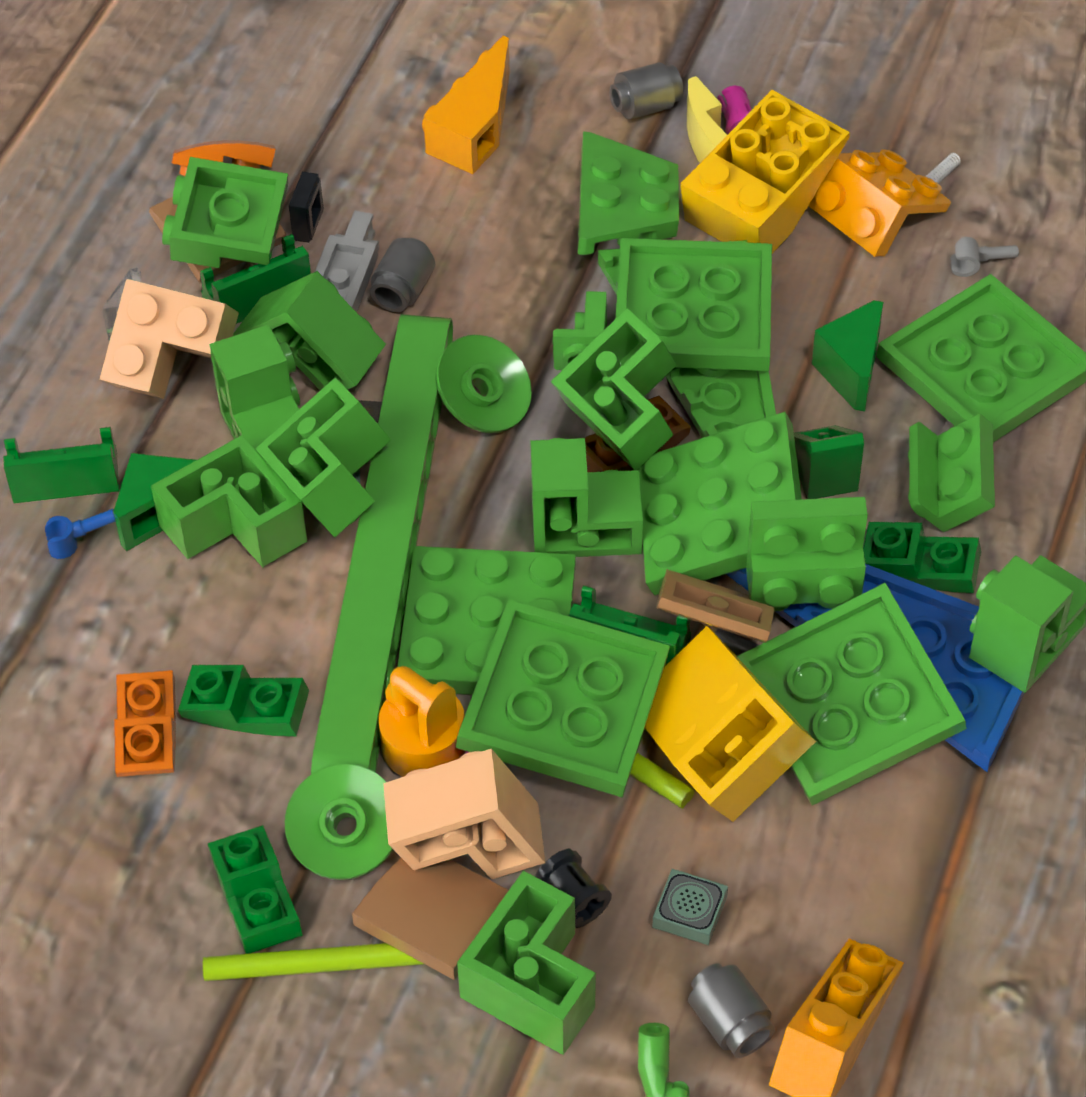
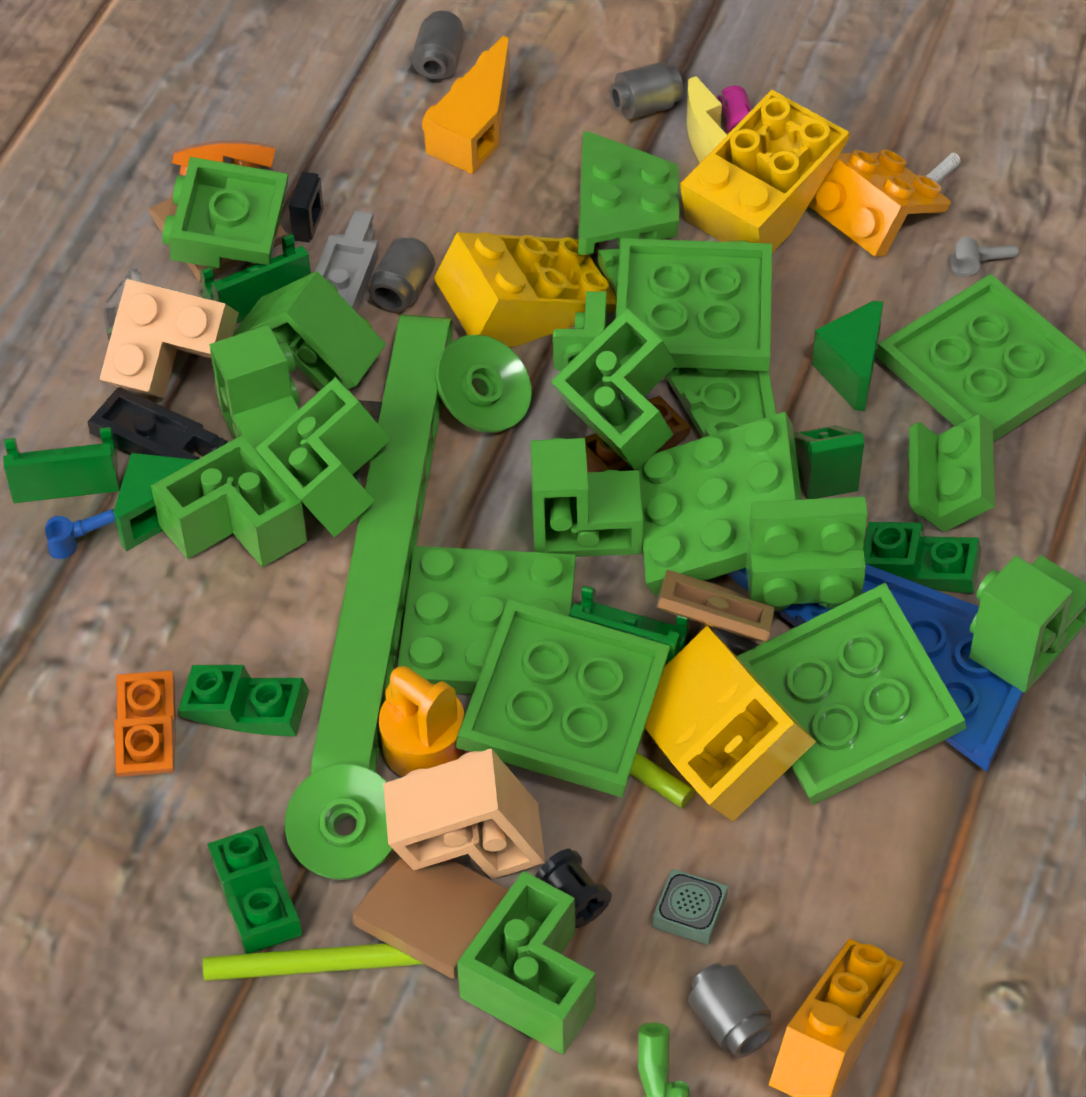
(151, 428): none -> black hinge
(438, 45): none -> flat silver brick
(518, 285): none -> yellow slope

